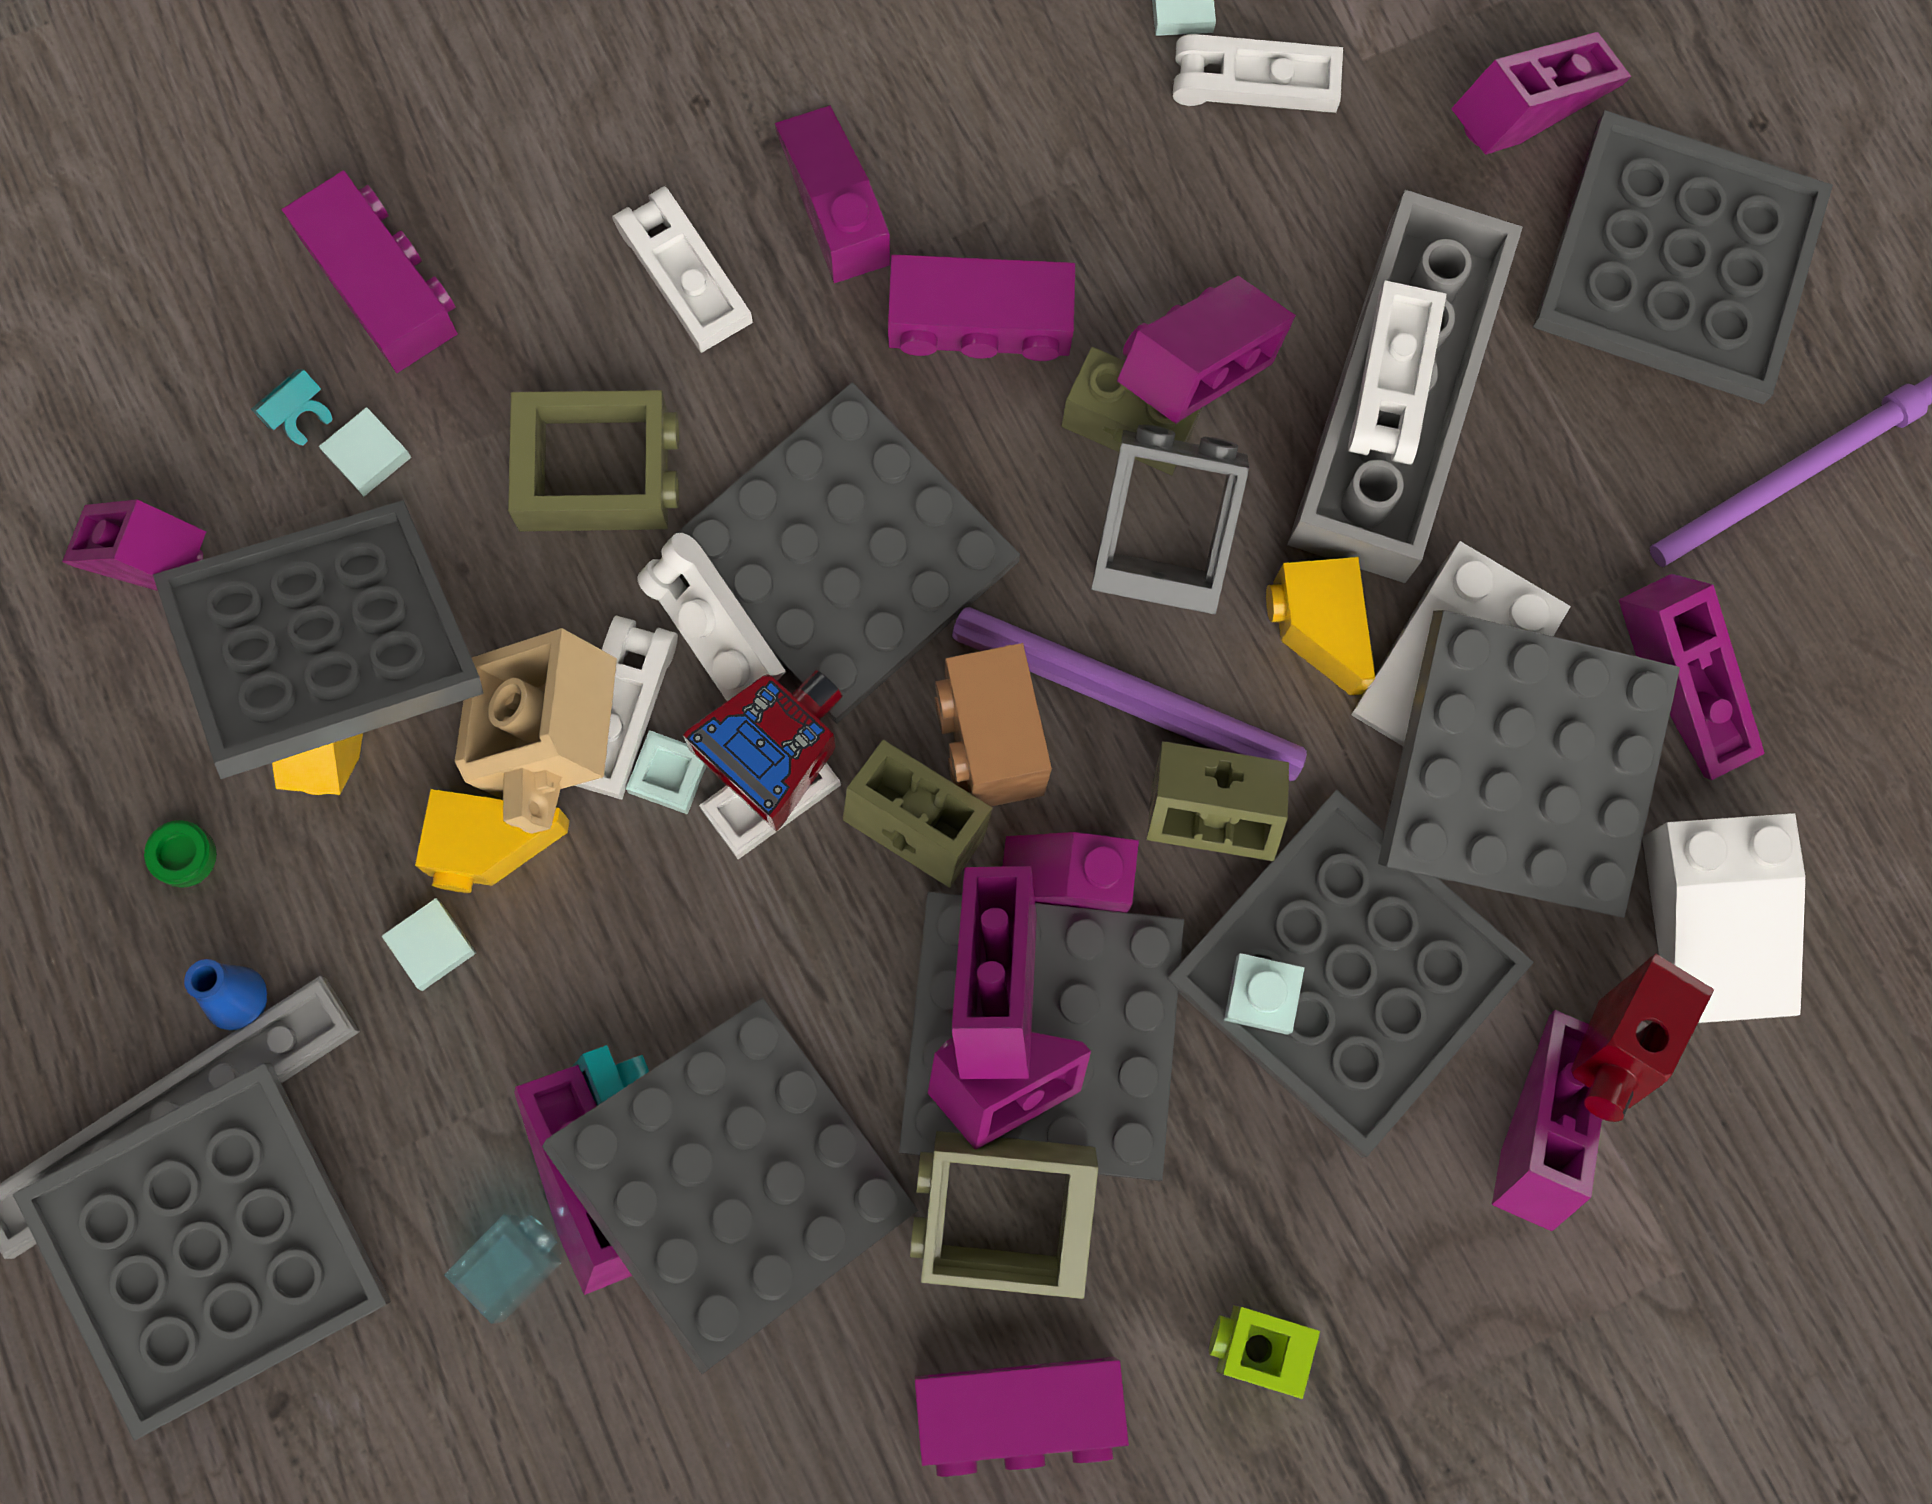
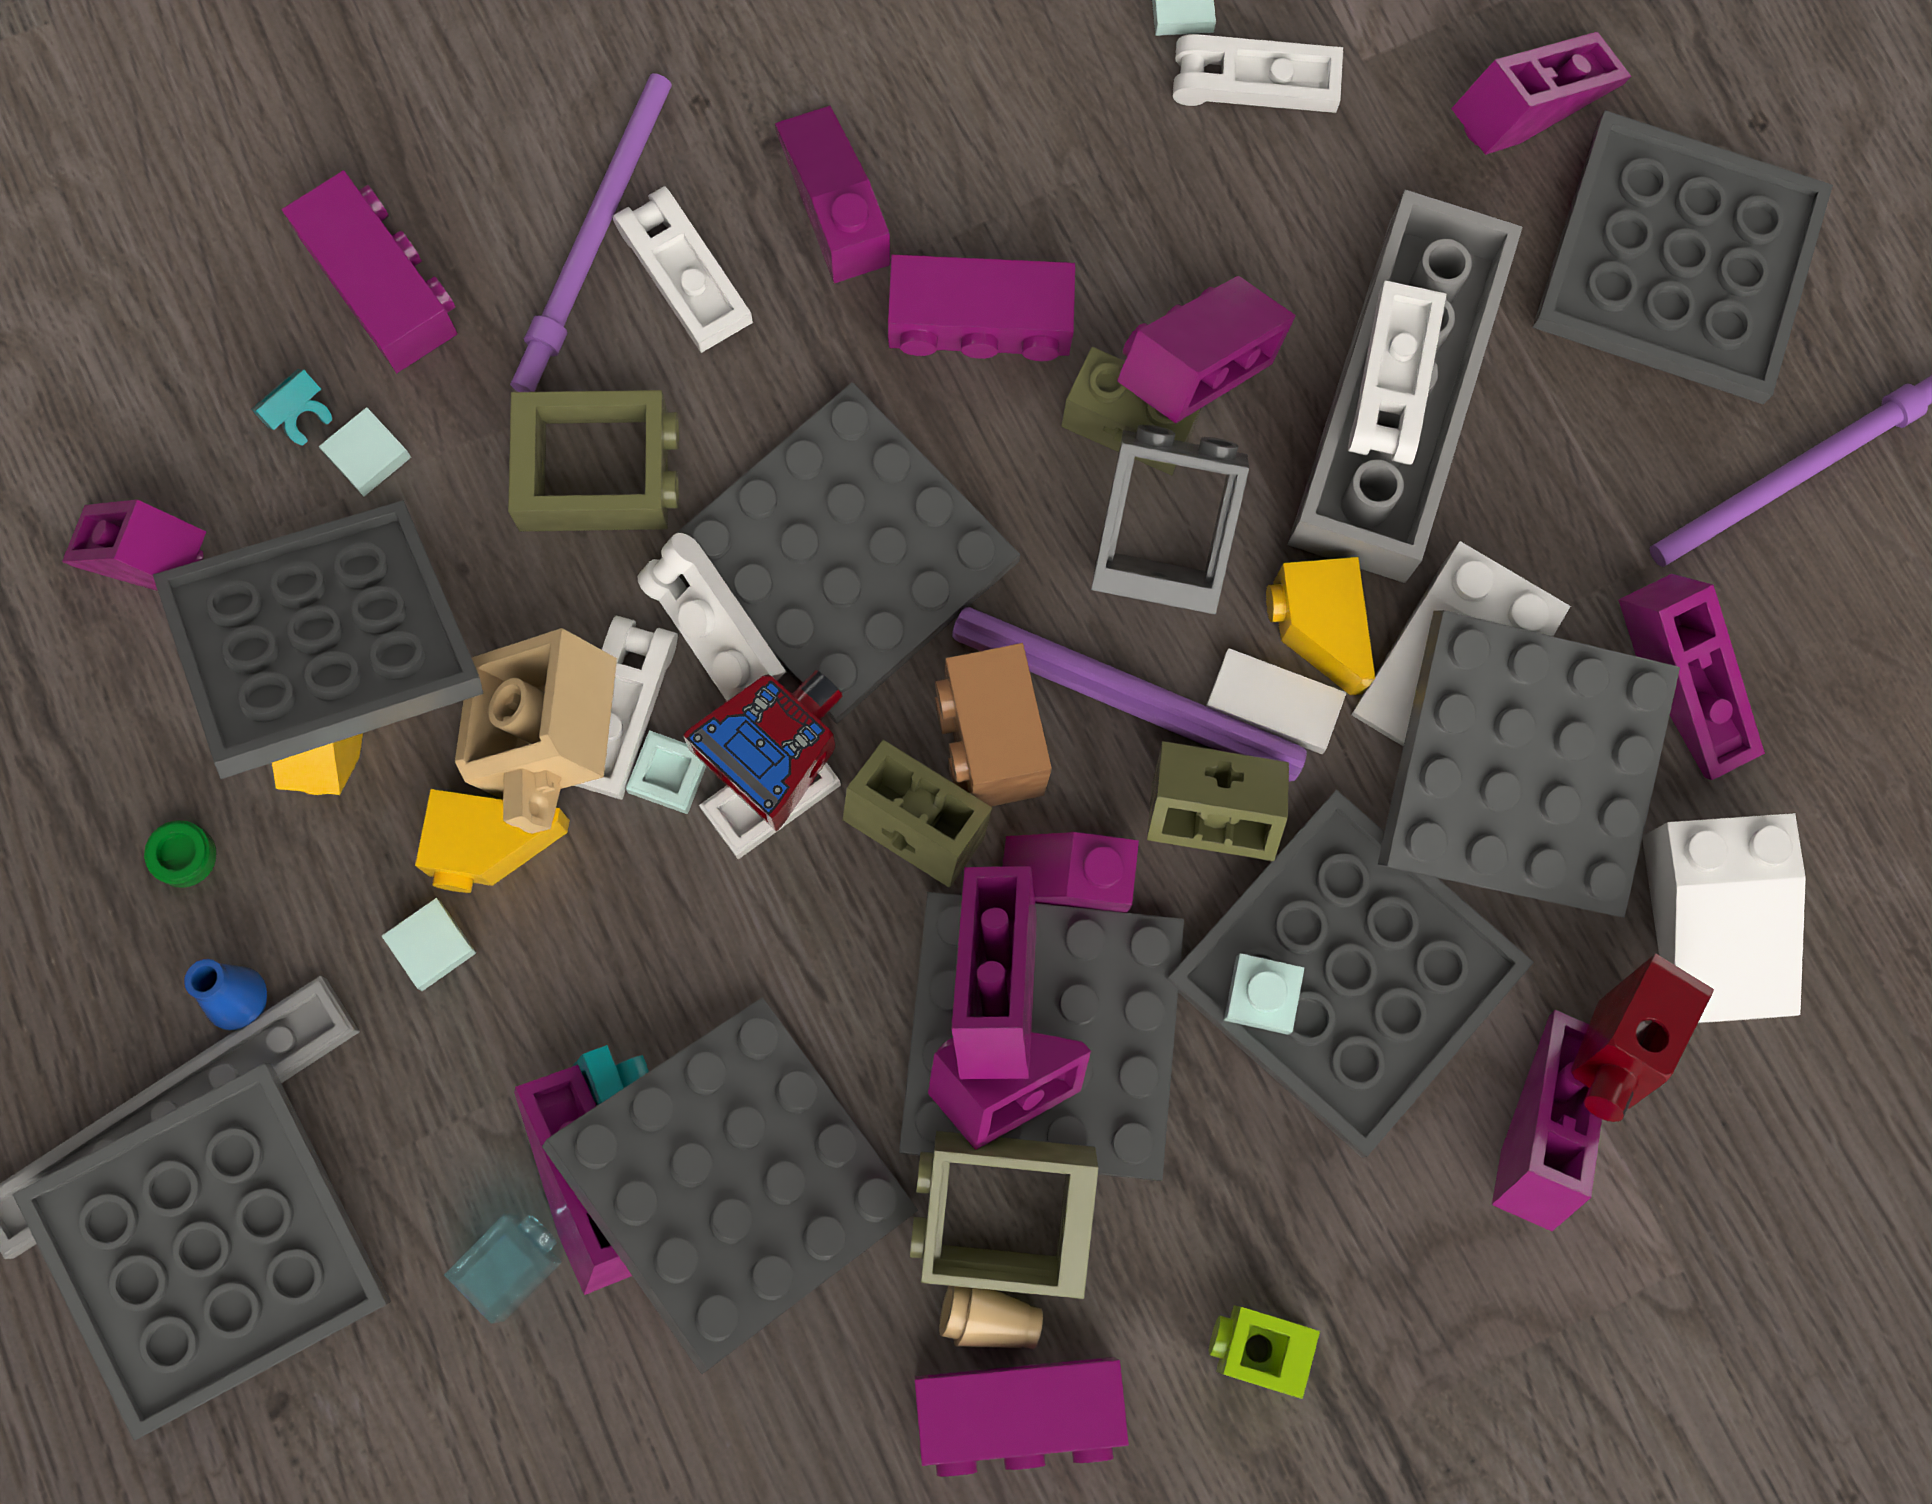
(547, 331): none -> medium lavender bar
(988, 1319): none -> tan cone
(1276, 700): none -> white tile

